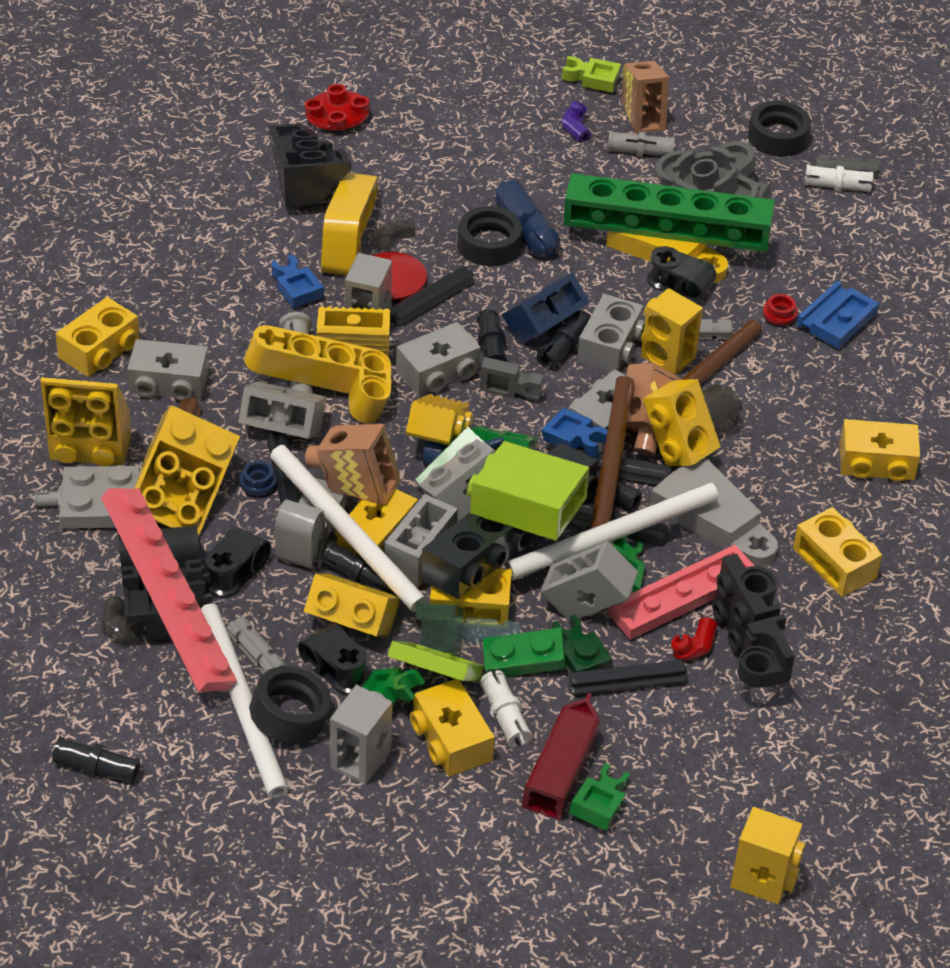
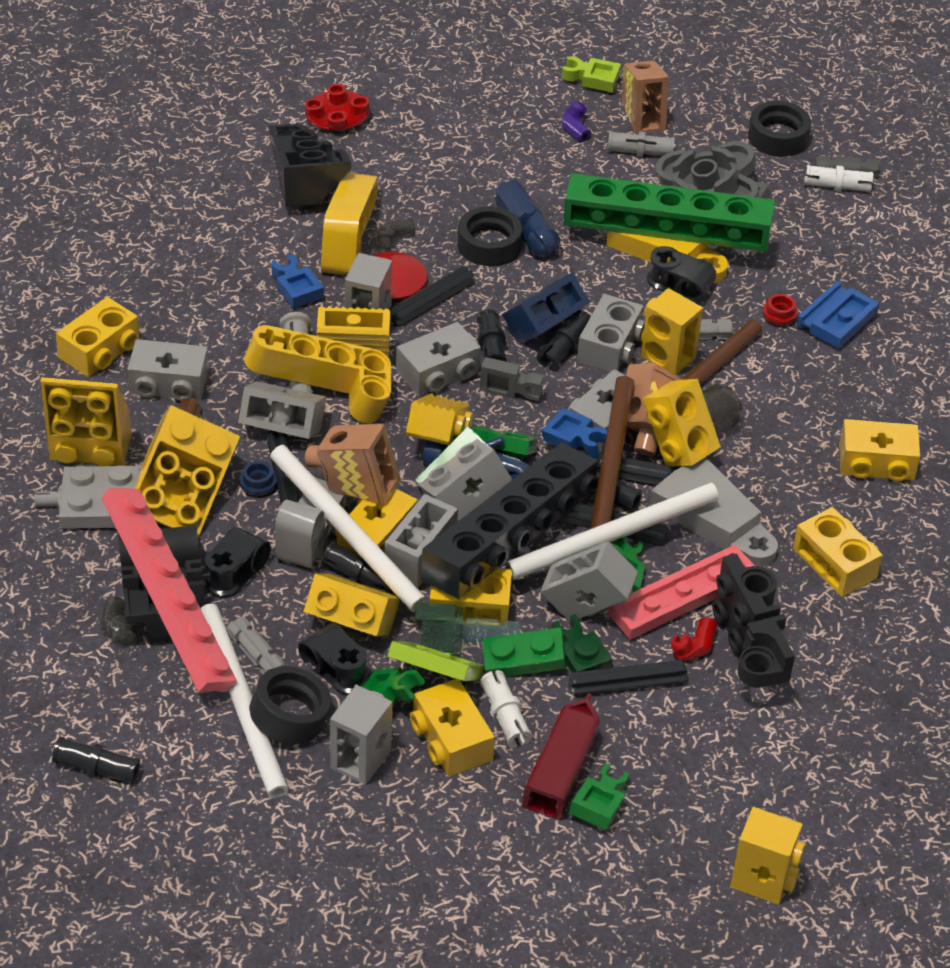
(528, 490): lime brick -> none

